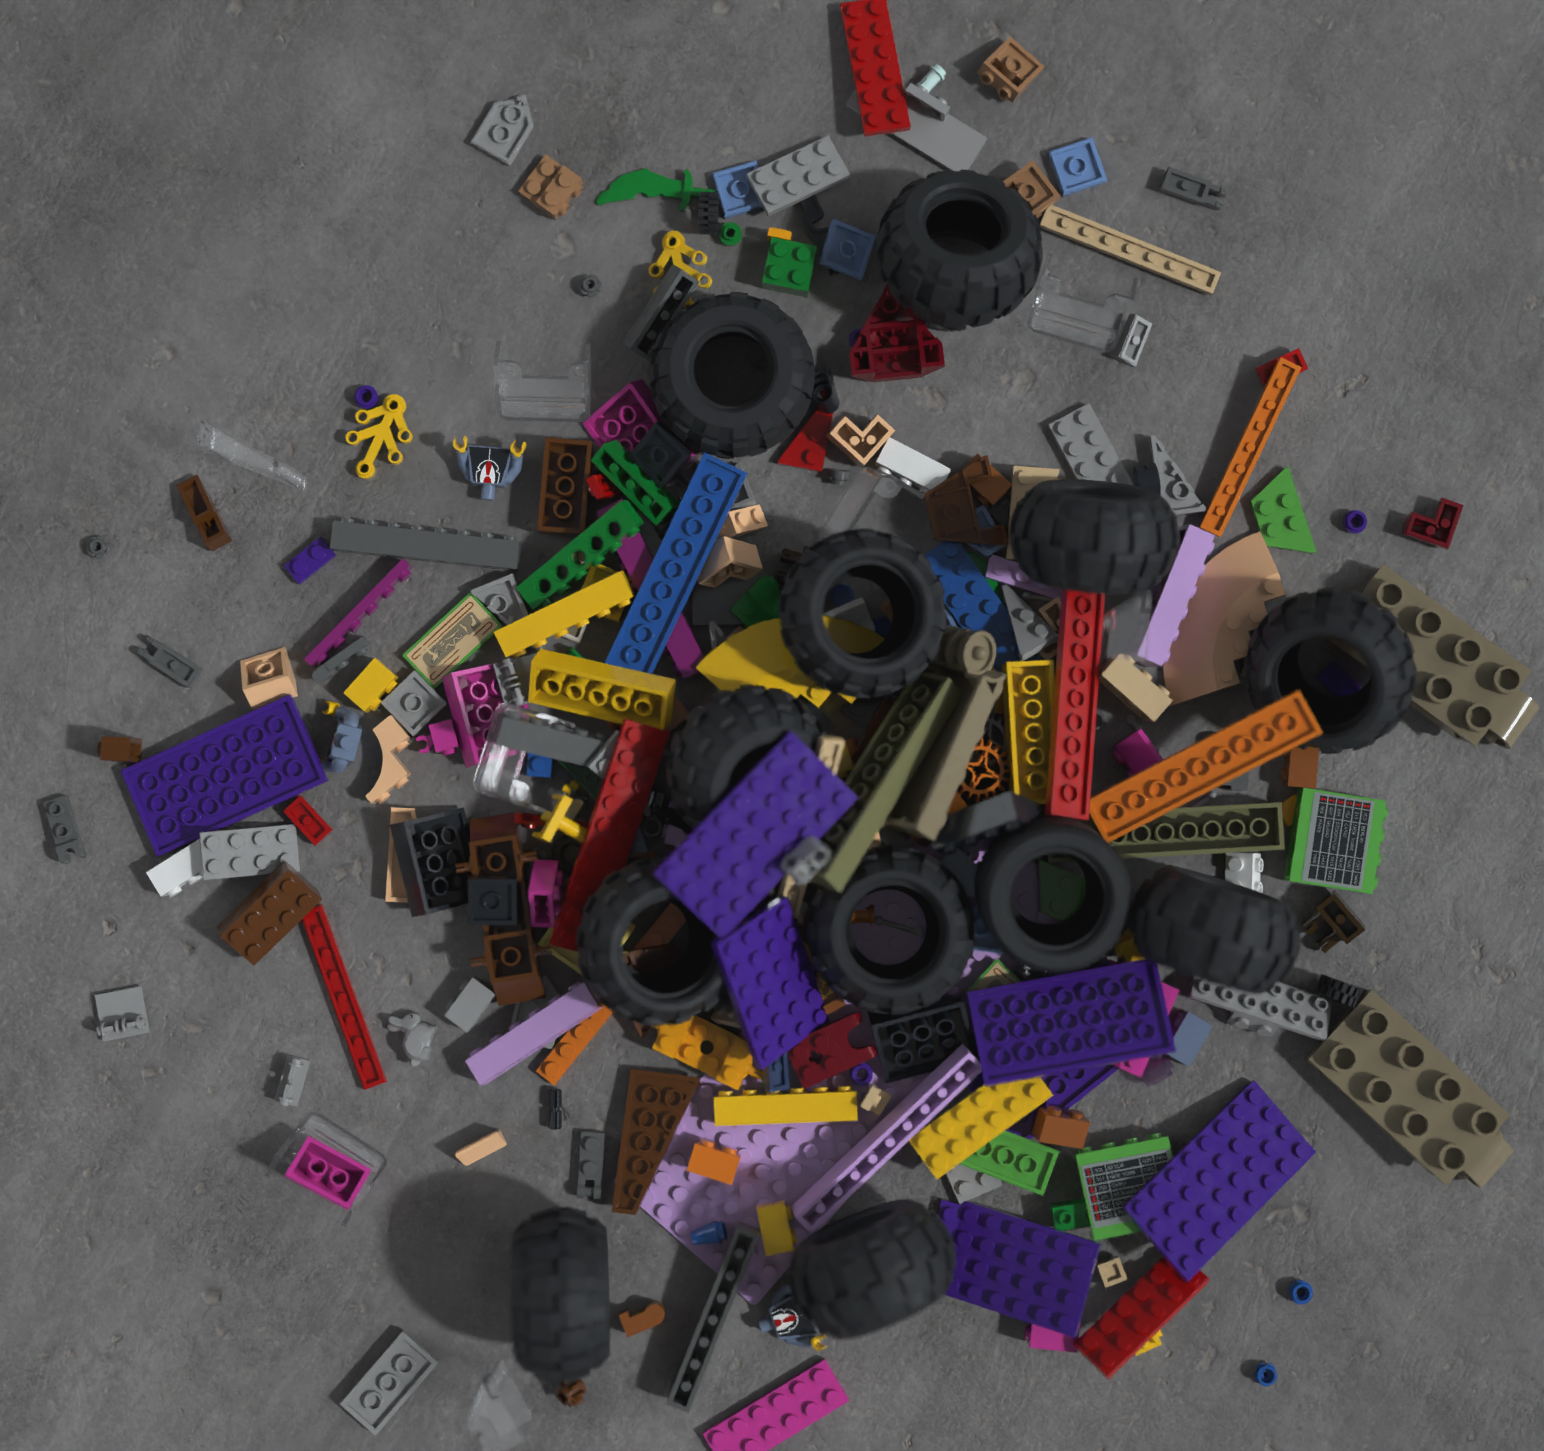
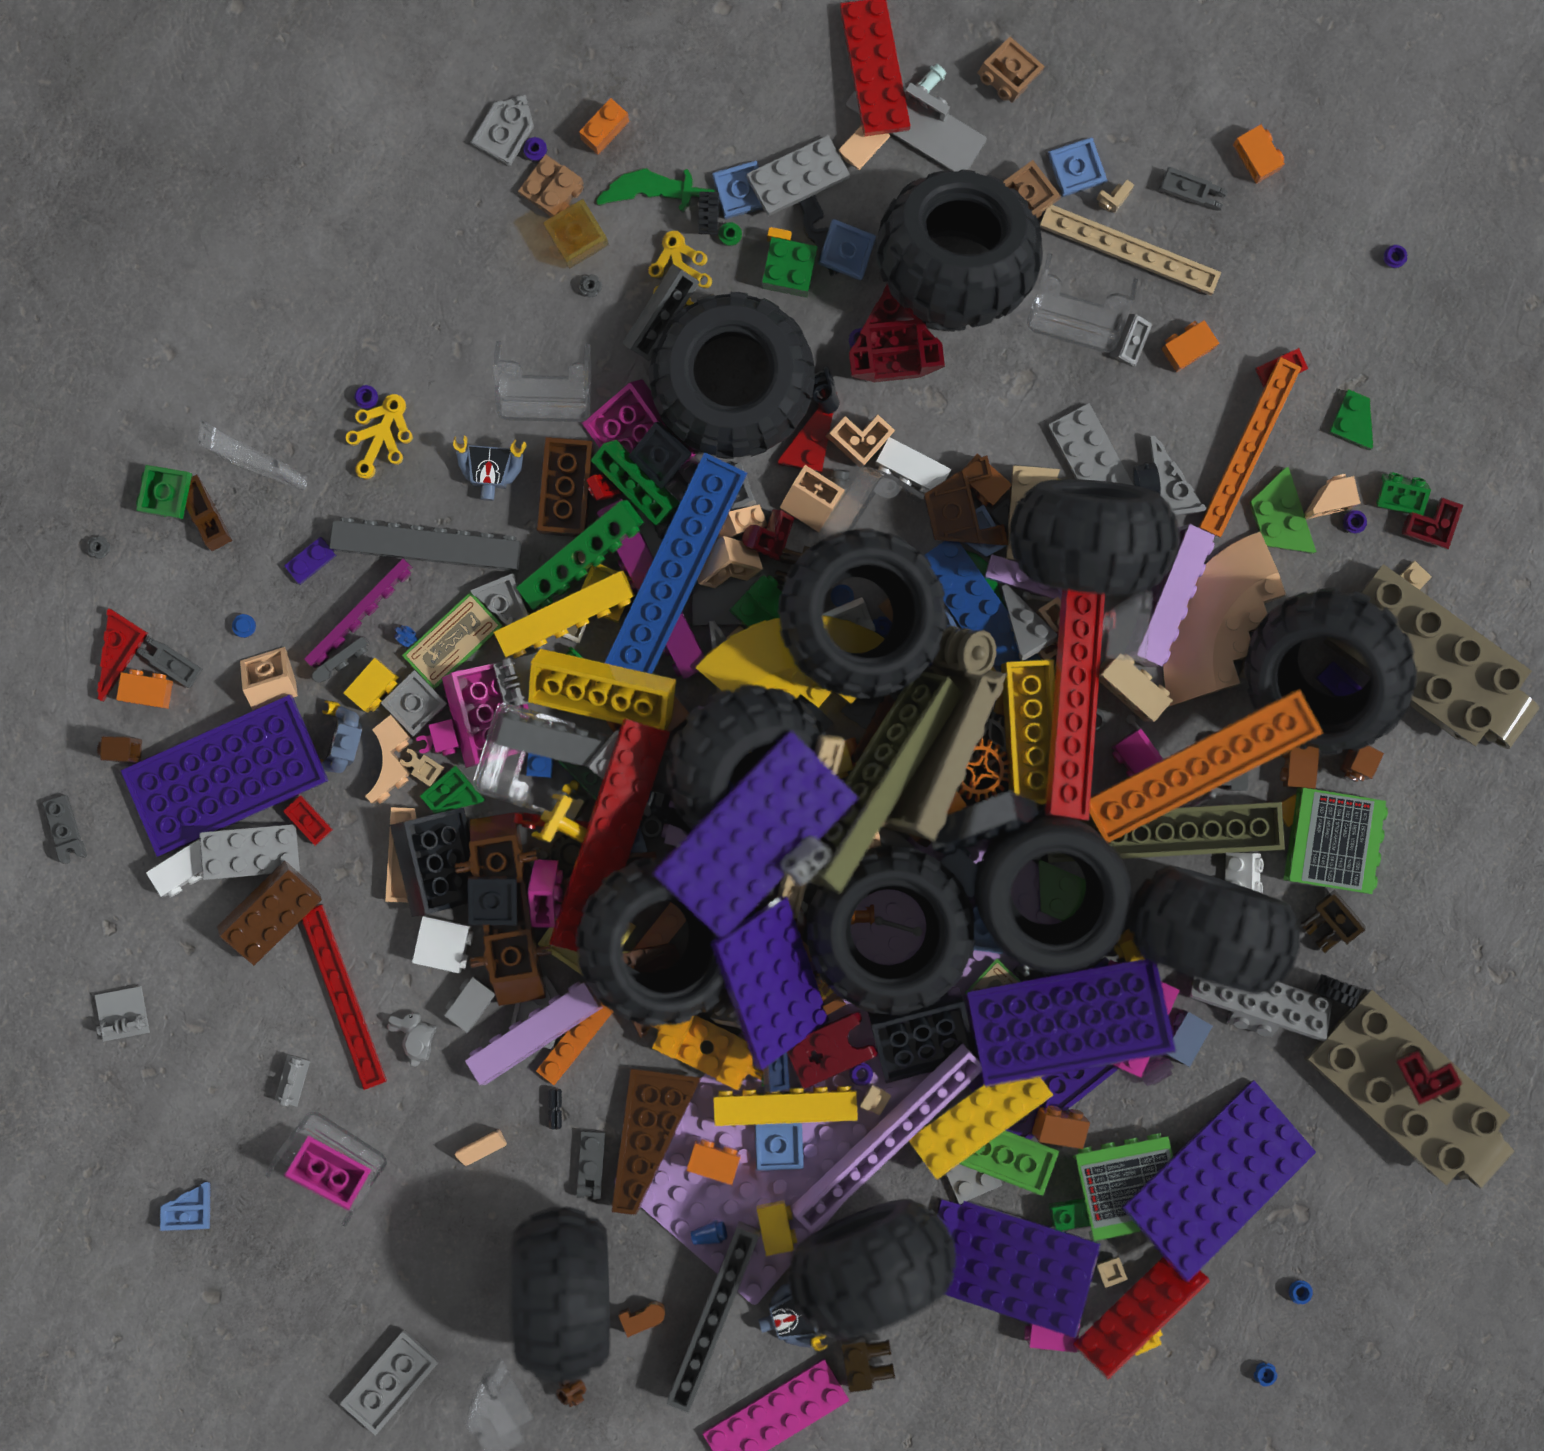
(121, 643): none -> red wing
(144, 690): none -> orange brick
(163, 492): none -> green plate
(188, 1211): none -> medium blue wing
(244, 625): none -> blue plate
(405, 635): none -> blue plate
(424, 768): none -> tan plate
(443, 944): none -> white brick
(451, 792): none -> green wing
(538, 155): none -> dark purple plate
(576, 233): none -> clear yellow brick
(604, 126): none -> orange brick
(773, 538): none -> dark red brick
(779, 1146): none -> medium blue tile
(812, 498): none -> light nougat slope
(858, 1371): none -> dark brown brick
(860, 149): none -> light nougat slope
(1119, 195): none -> tan bracket
(1190, 345): none -> orange brick
(1259, 153): none -> orange brick
(1336, 496): none -> light nougat slope
(1354, 420): none -> green wing
(1361, 763): none -> dark orange brick
(1395, 249): none -> dark purple plate
(1403, 493): none -> green bracket
(1416, 575): none -> tan plate
(1427, 1084): none -> dark red brick

